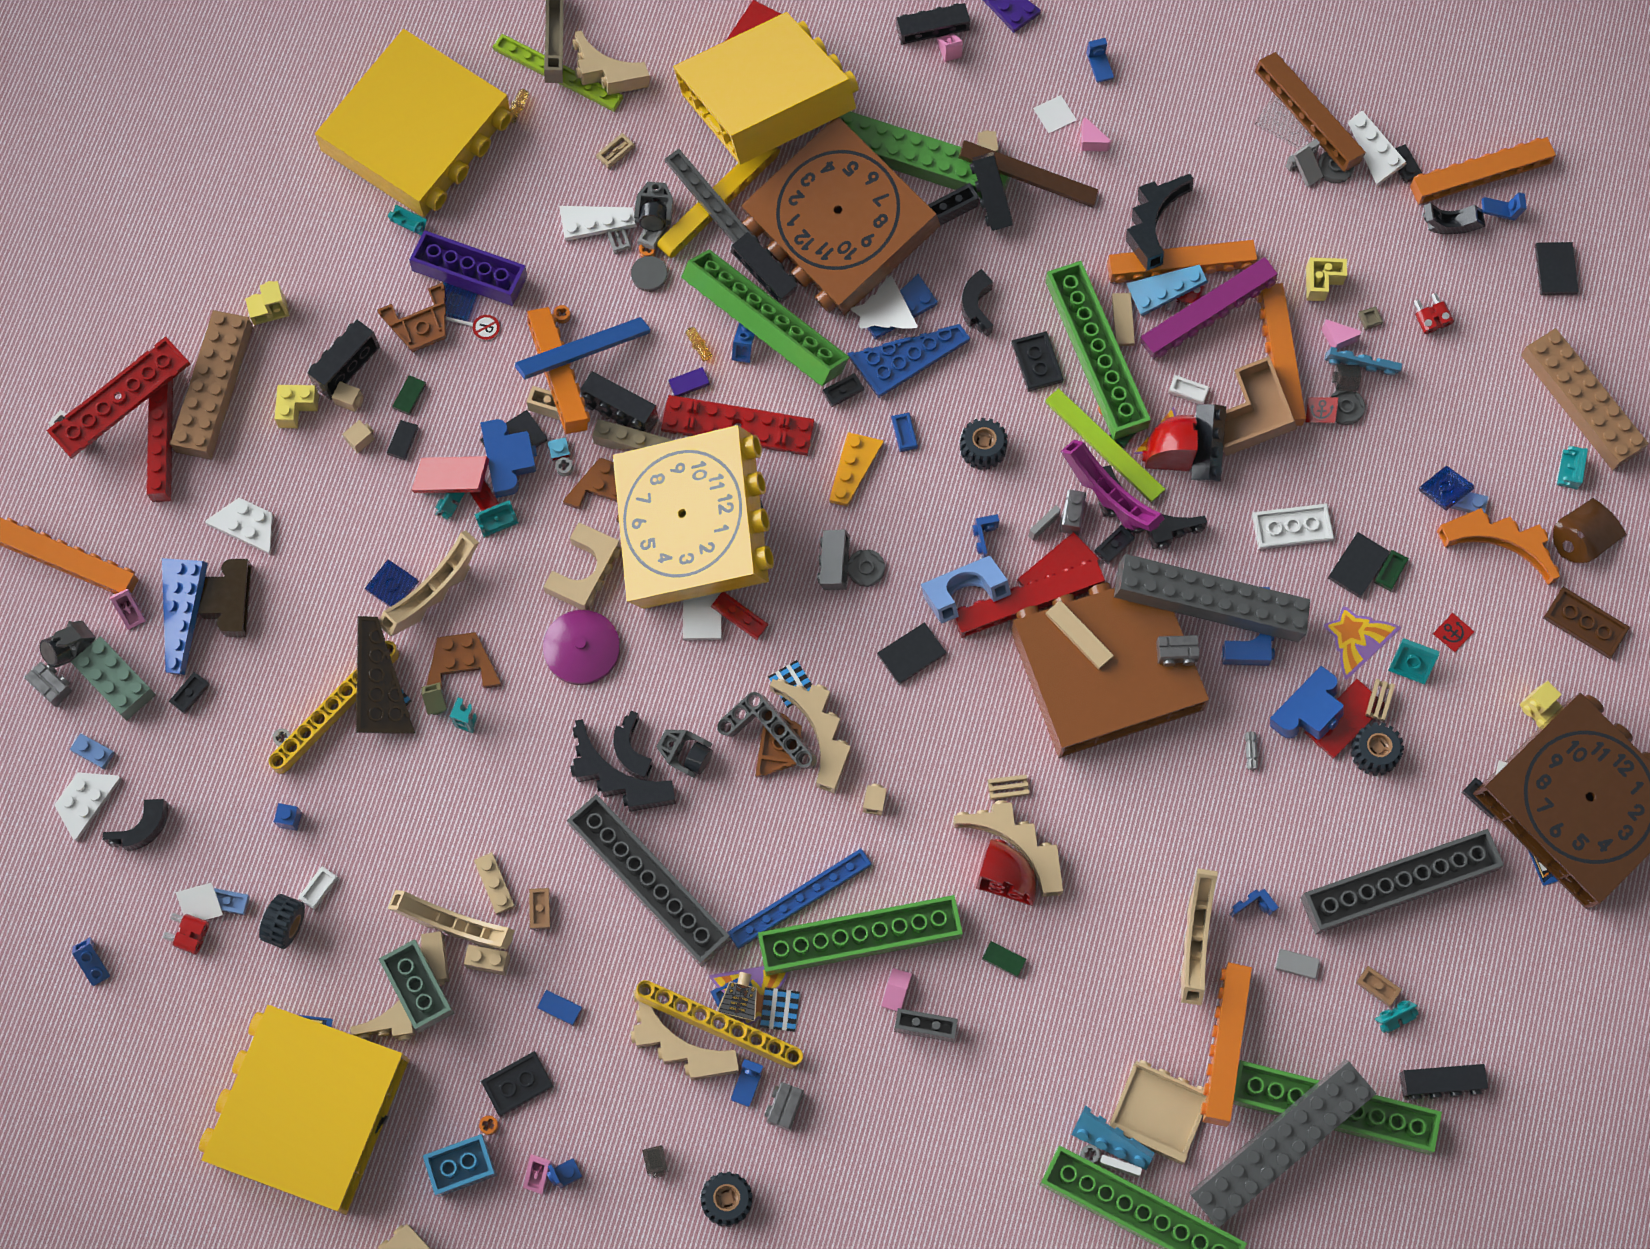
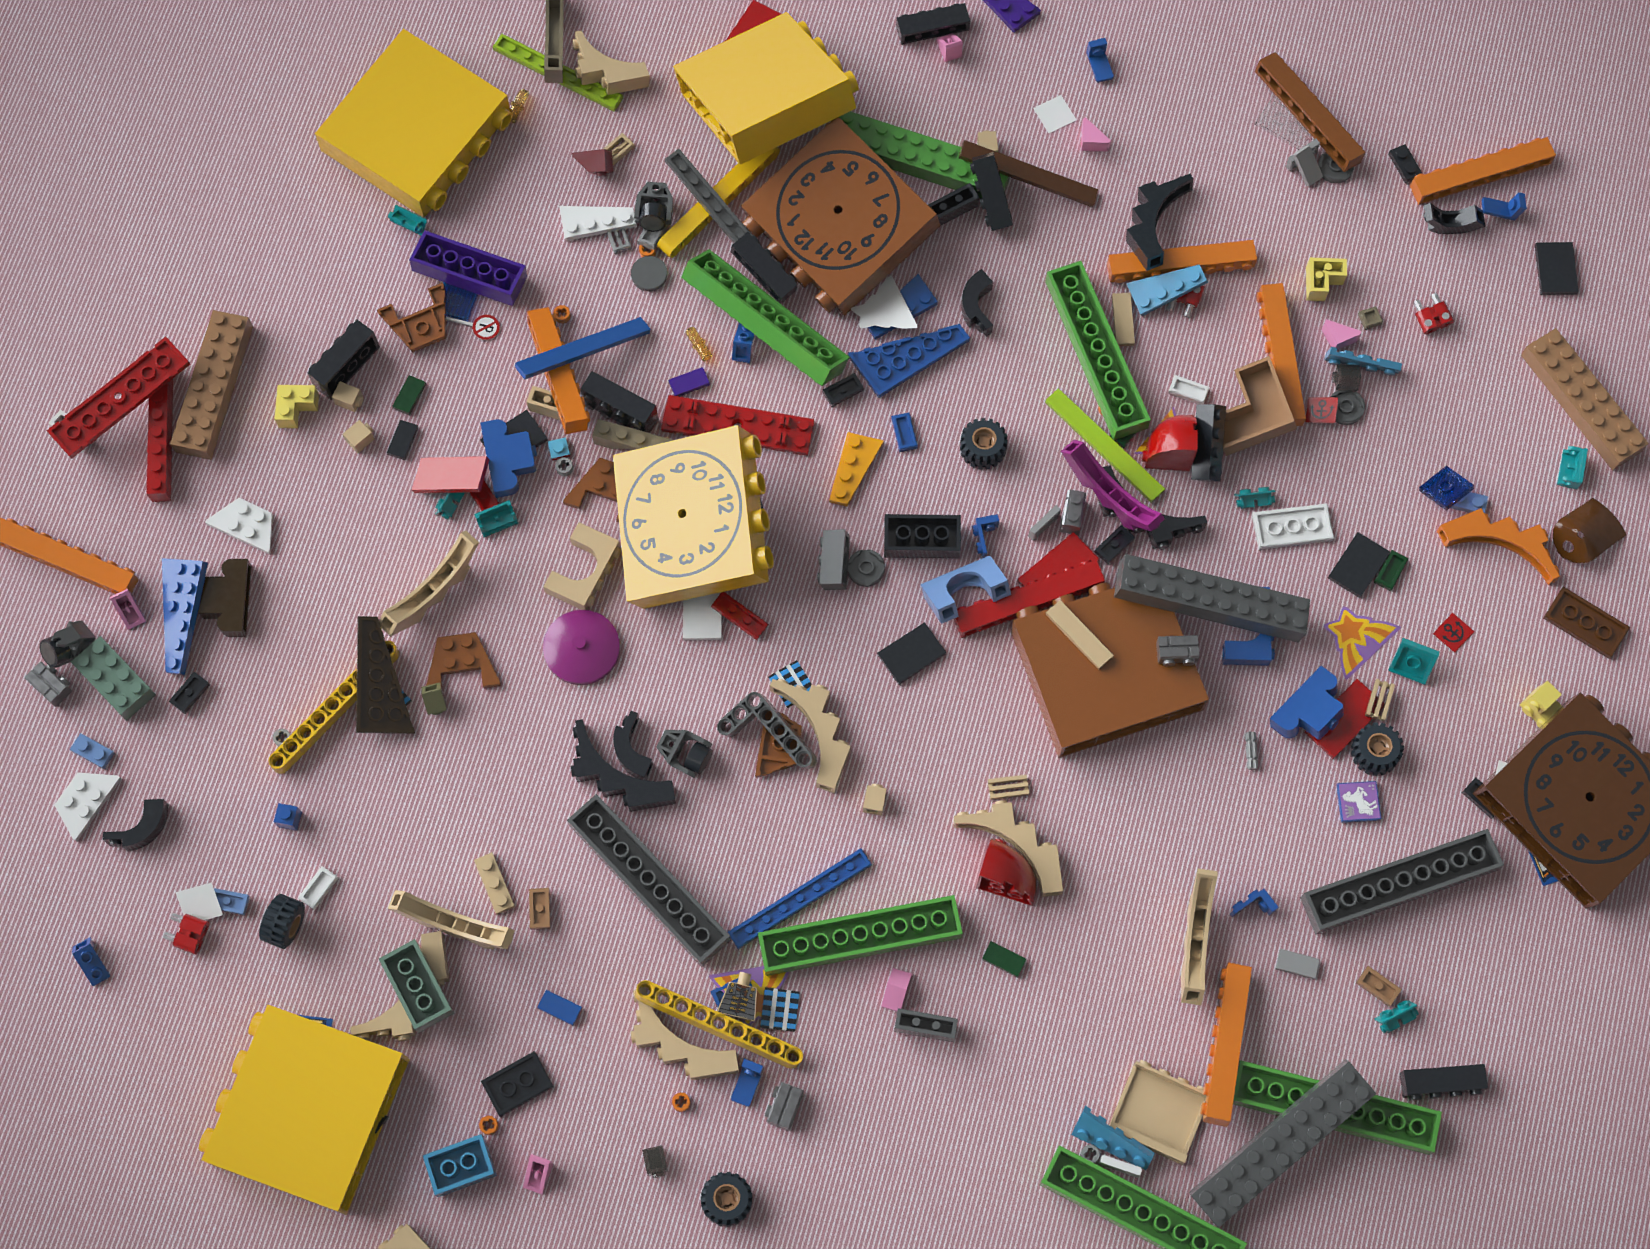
(268, 305): light yellow brick -> none
(391, 584): clear blue tile -> none
(461, 718): teal hinge -> none
(487, 960): tan brick -> none
(564, 1173): blue bracket -> none
(595, 161): none -> dark red slope
(676, 1097): none -> orange bush
(922, 536): none -> black brick
(1037, 361): black tile -> none
(1209, 308): magenta brick -> none
(1247, 498): none -> teal hinge
(1358, 801): none -> tile
(1380, 155): white wing -> none

